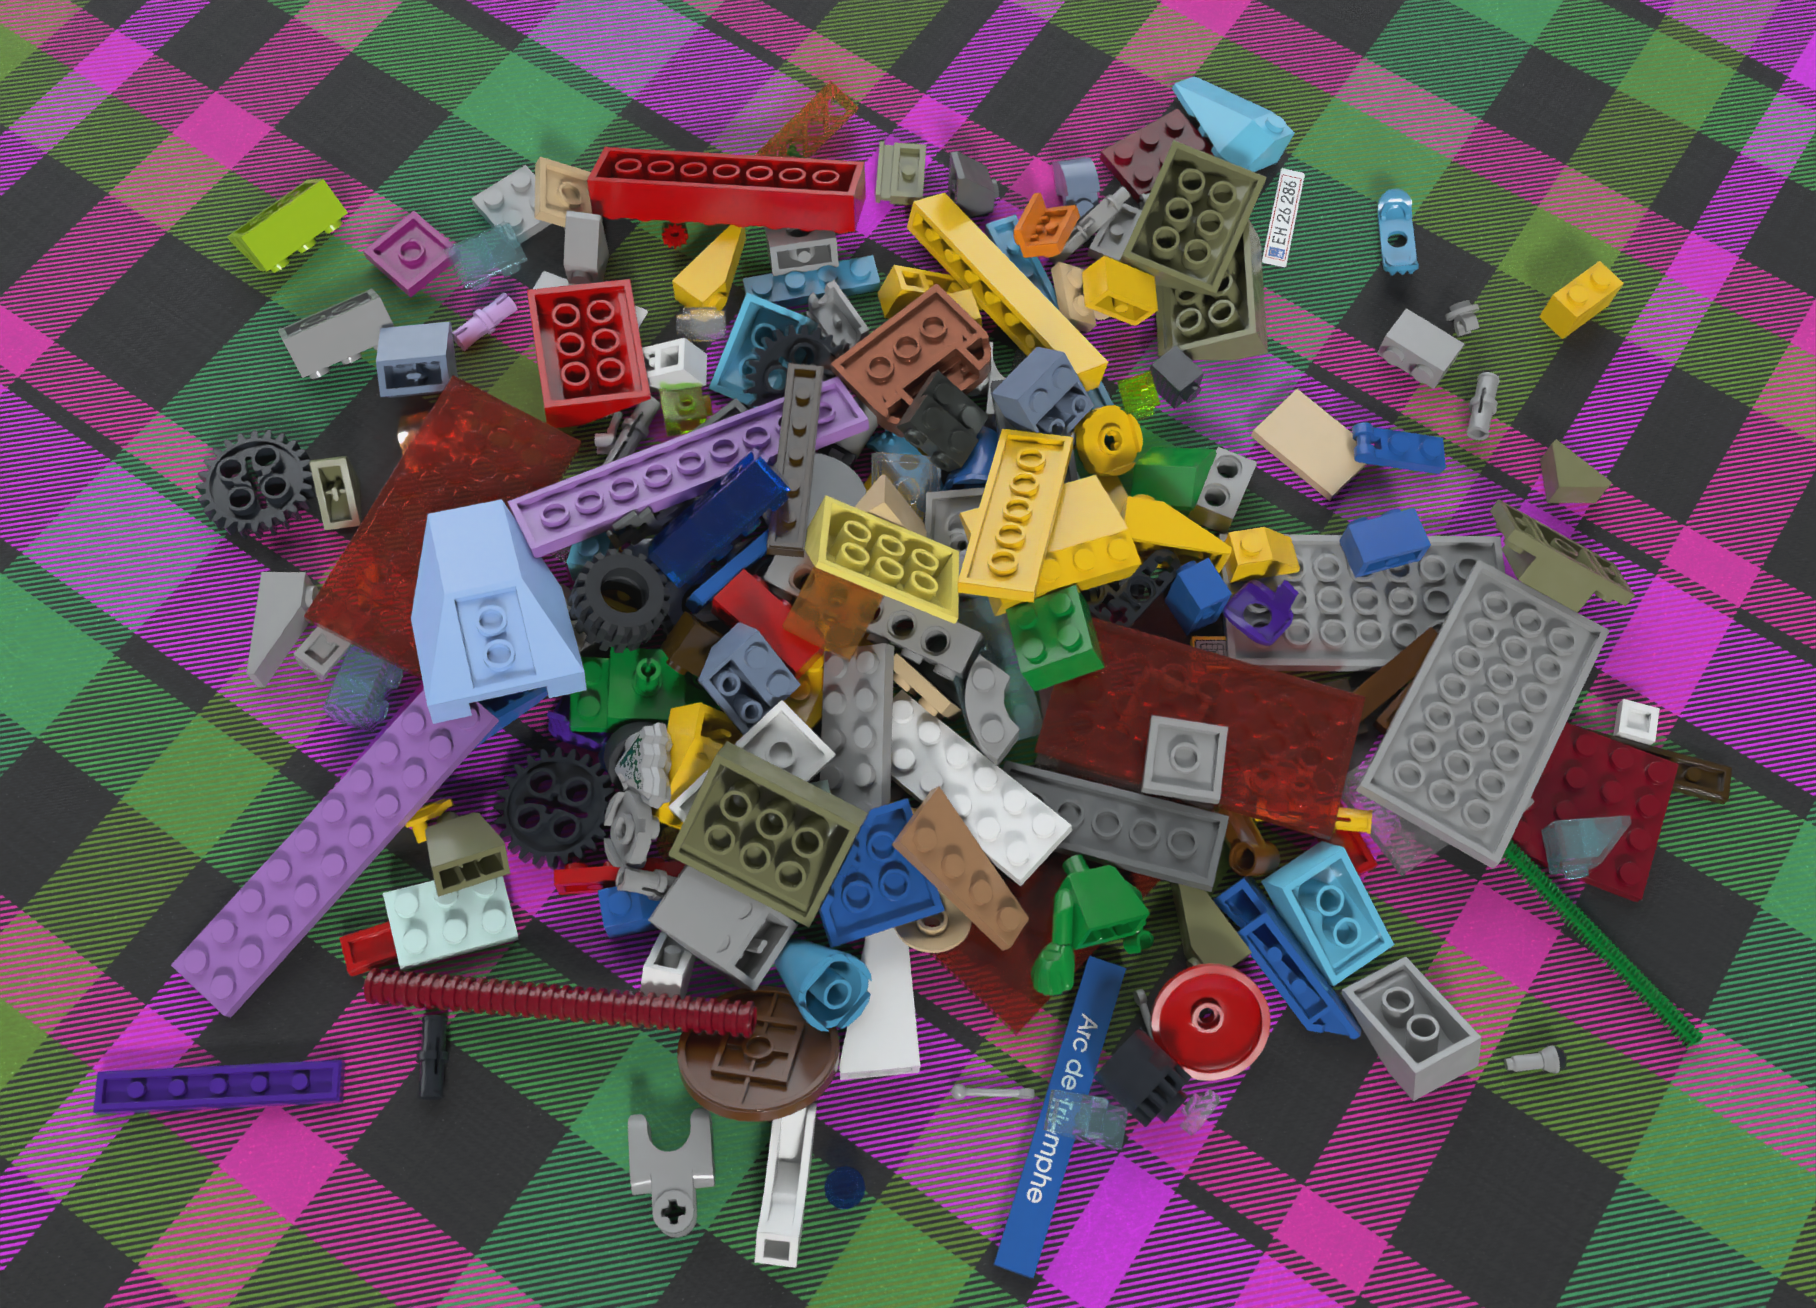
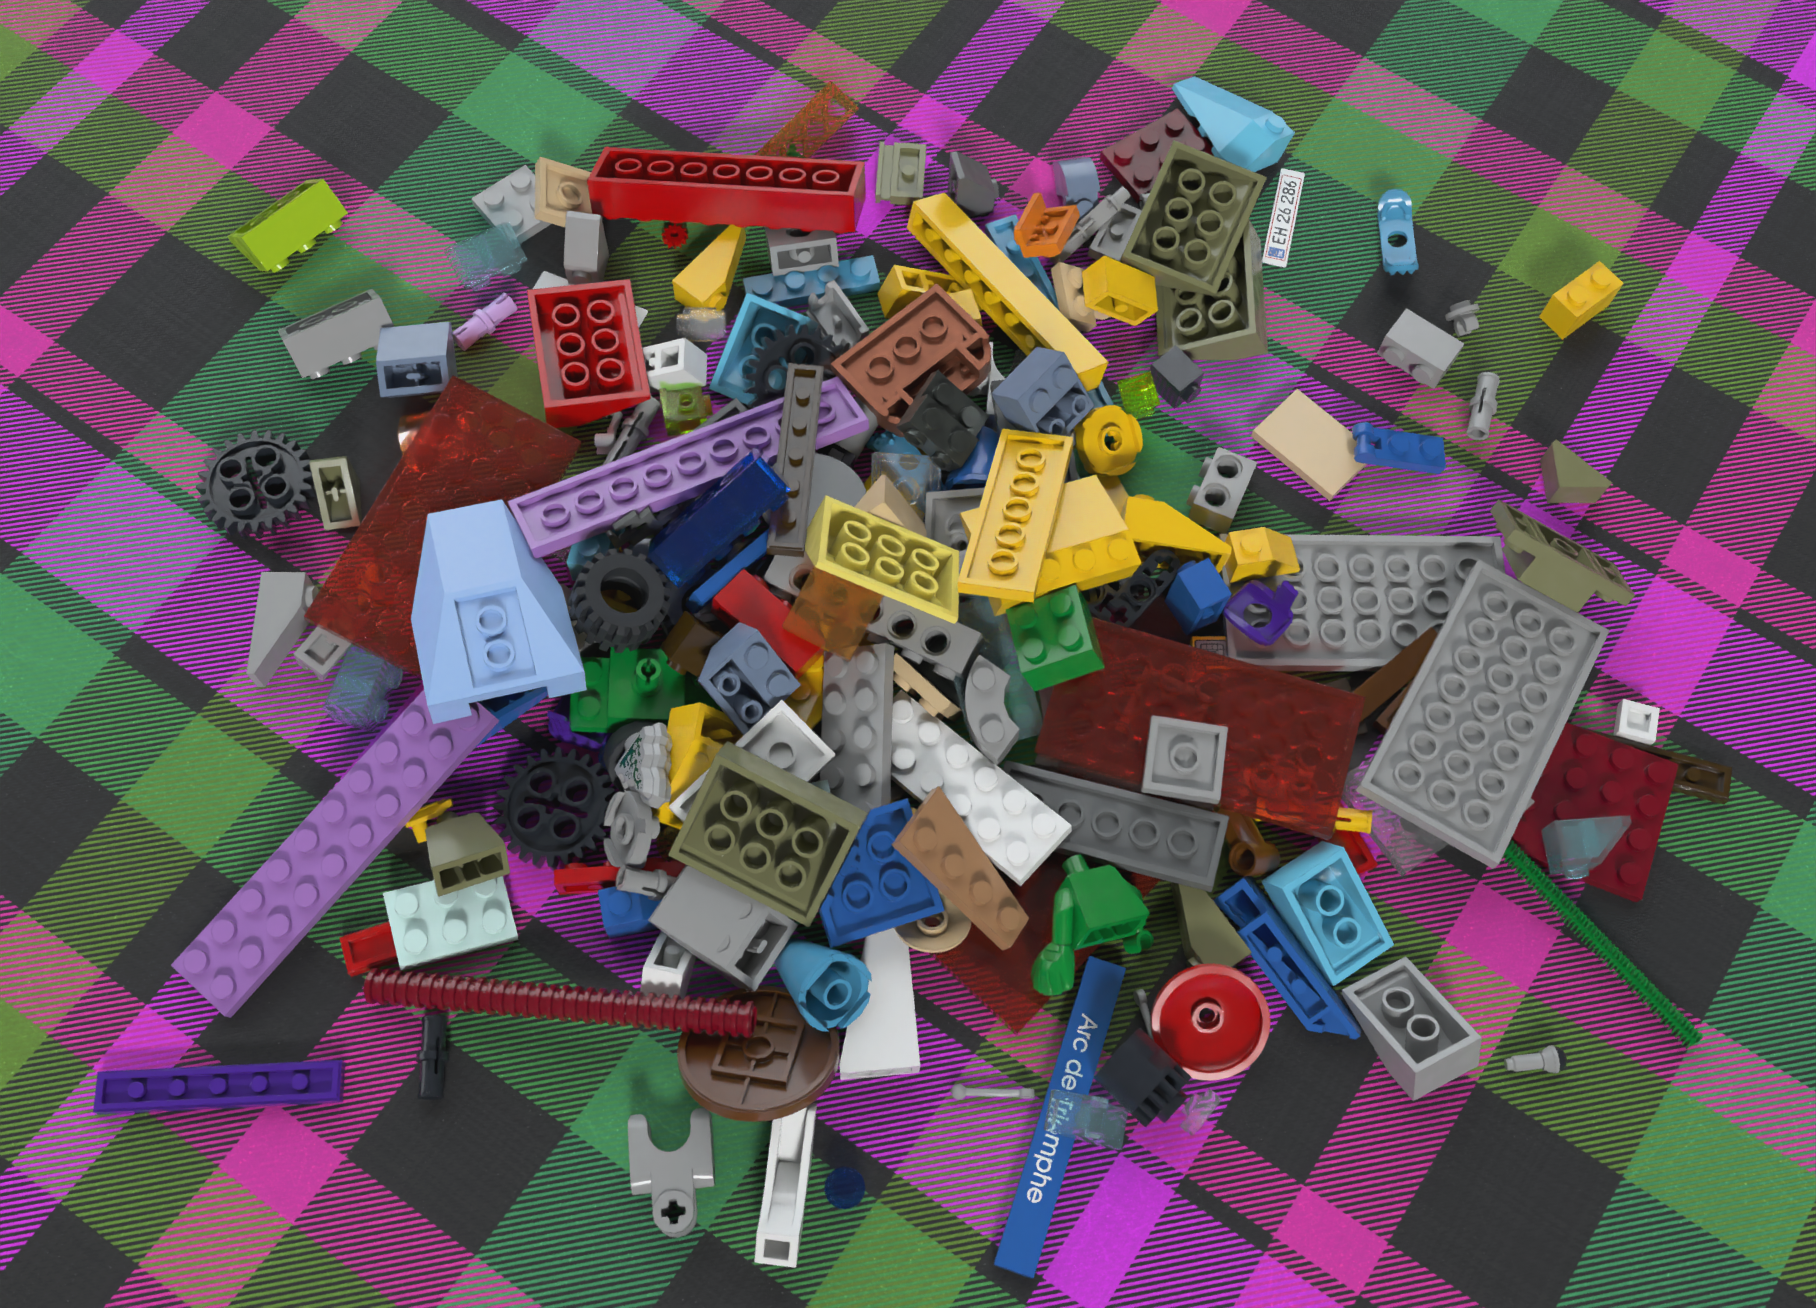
(410, 253): magenta plate -> none
(1173, 475): green slope -> none
(1384, 541): blue brick -> none

